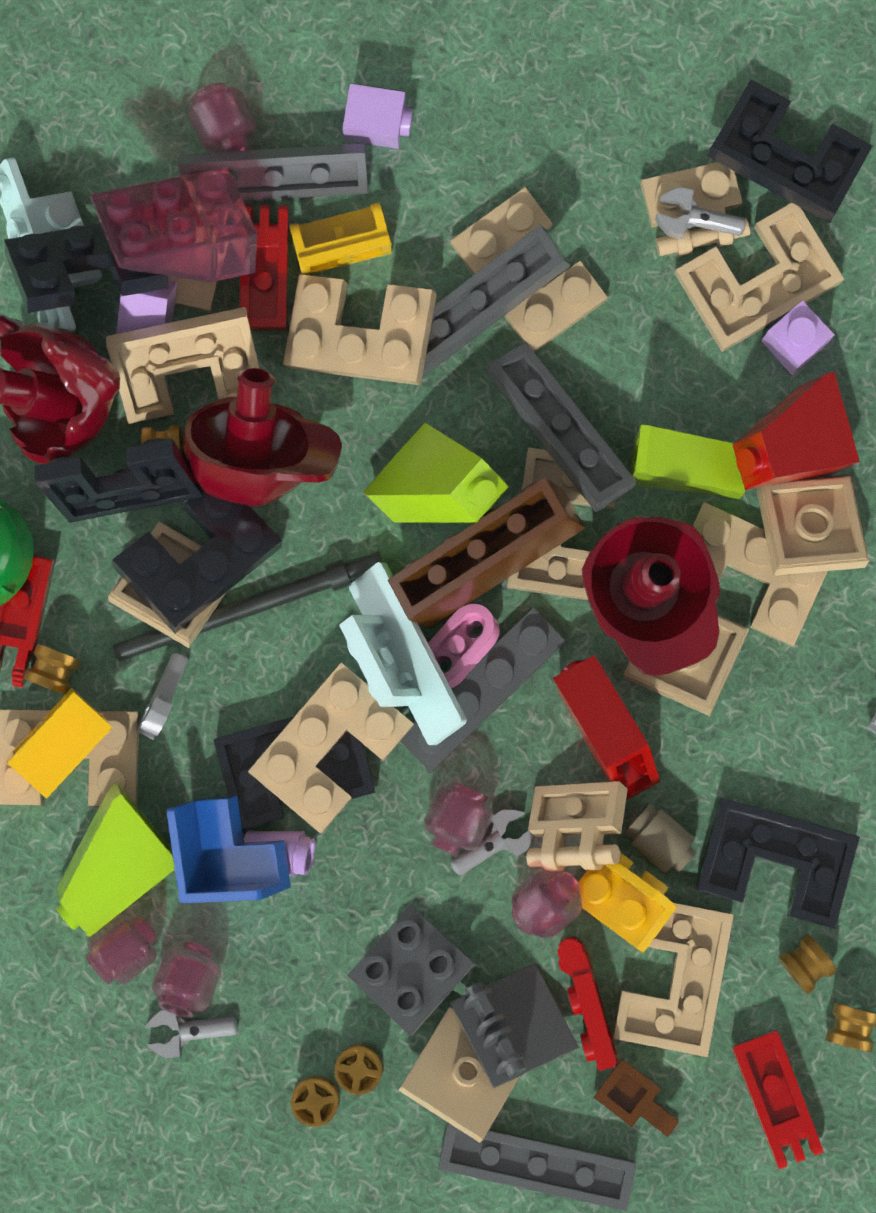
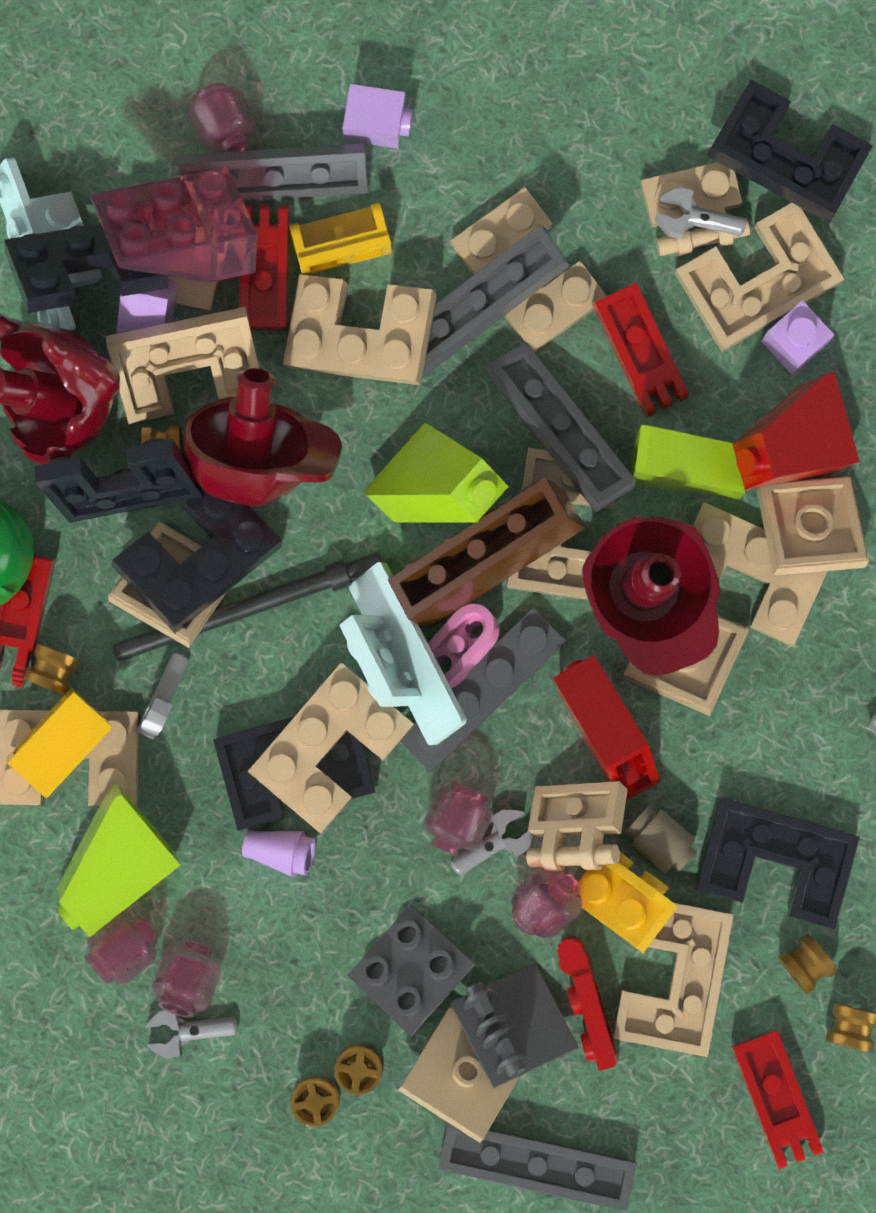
(215, 861): blue panel -> none
(631, 1095): reddish brown plate -> none
(640, 348): none -> red hinge

